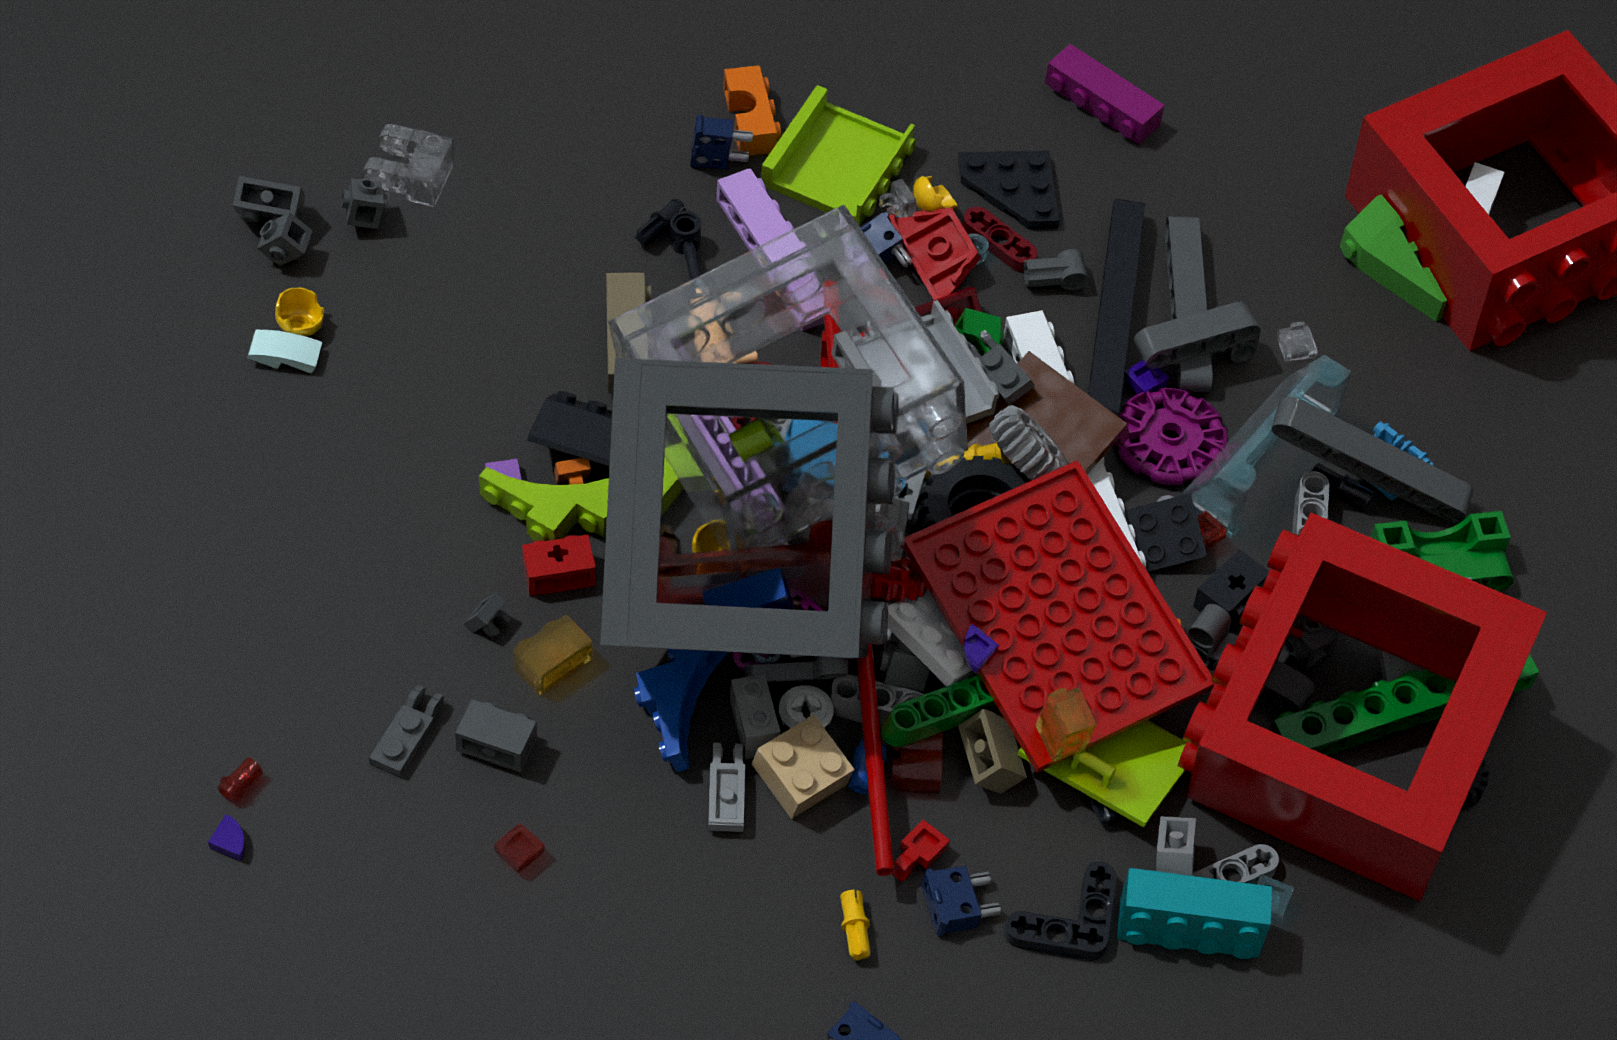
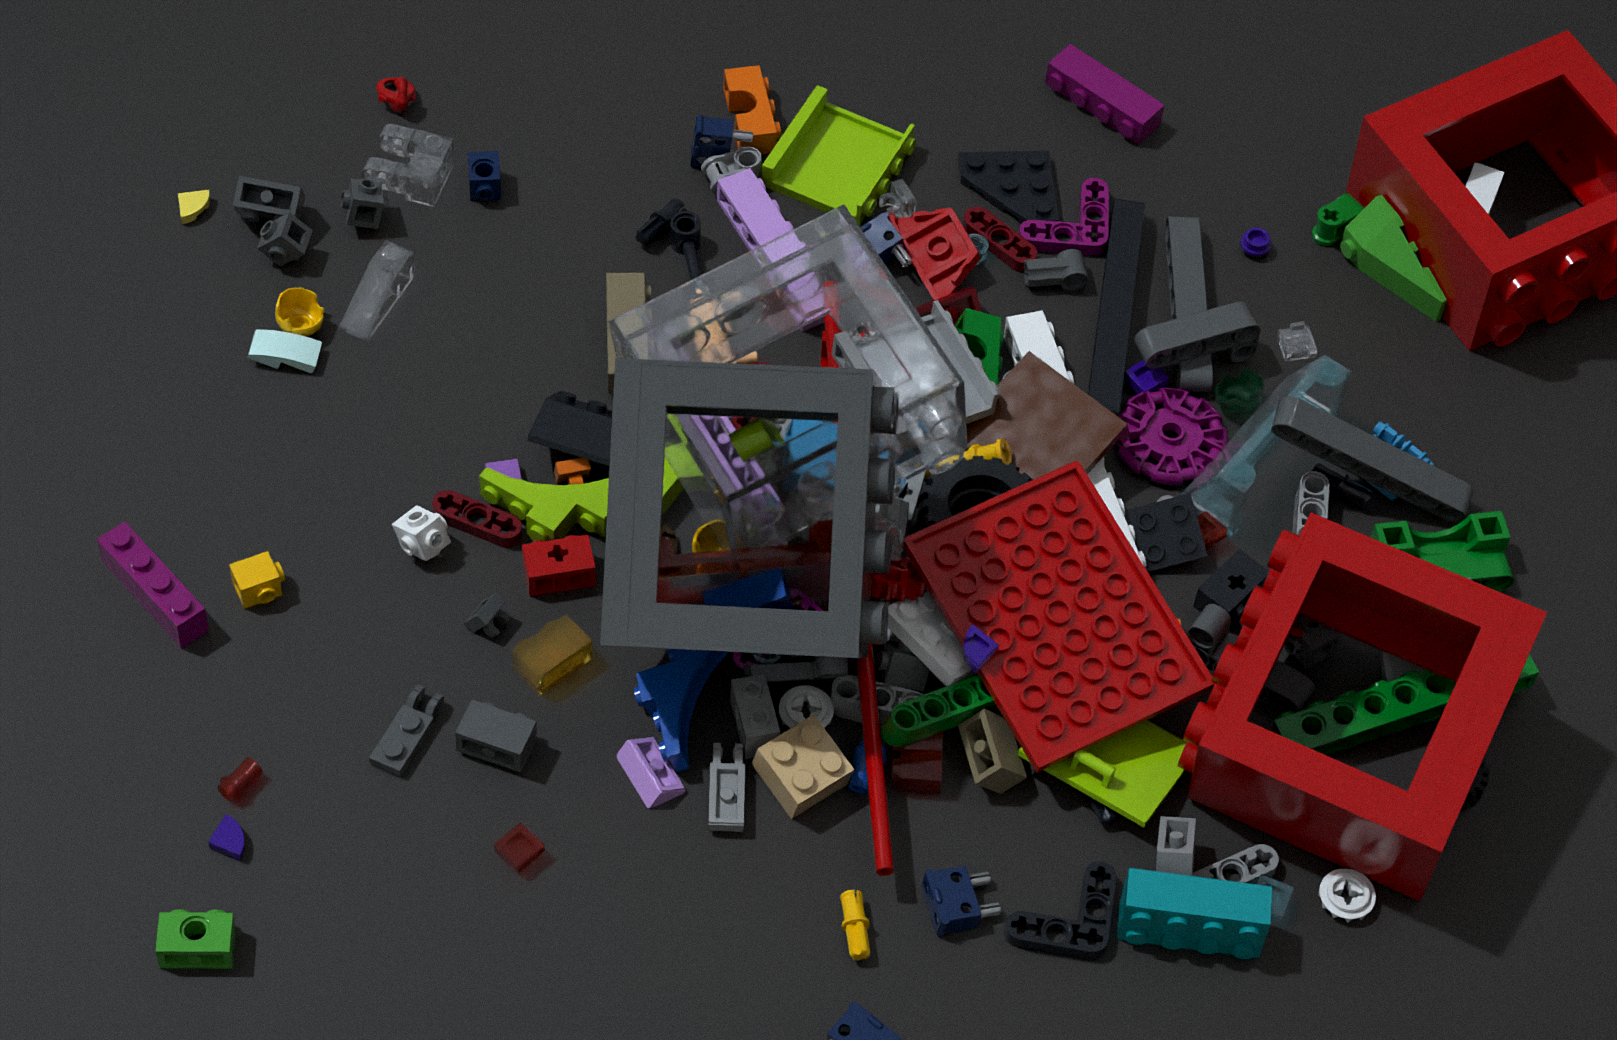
(153, 585): none -> magenta brick
(193, 204): none -> light yellow tile
(212, 951): none -> bright green brick
(257, 579): none -> yellow brick
(379, 290): none -> clear slope
(398, 99): none -> red piece
(422, 533): none -> white brick
(468, 507): none -> dark red beam
(484, 175): none -> dark blue brick
(648, 772): none -> lavender slope
(730, 164): none -> light grey piece
(920, 846): red plate -> none
(932, 198): yellow hair -> none
(1002, 370): dark grey hinge -> none
(1026, 443): light grey gear -> none
(1065, 723): clear yellow brick -> none
(1078, 232): none -> magenta beam
(1240, 393): none -> clear green hair
(1256, 242): none -> dark purple plate
(1334, 218): none -> green piece
(1358, 887): none -> white gear

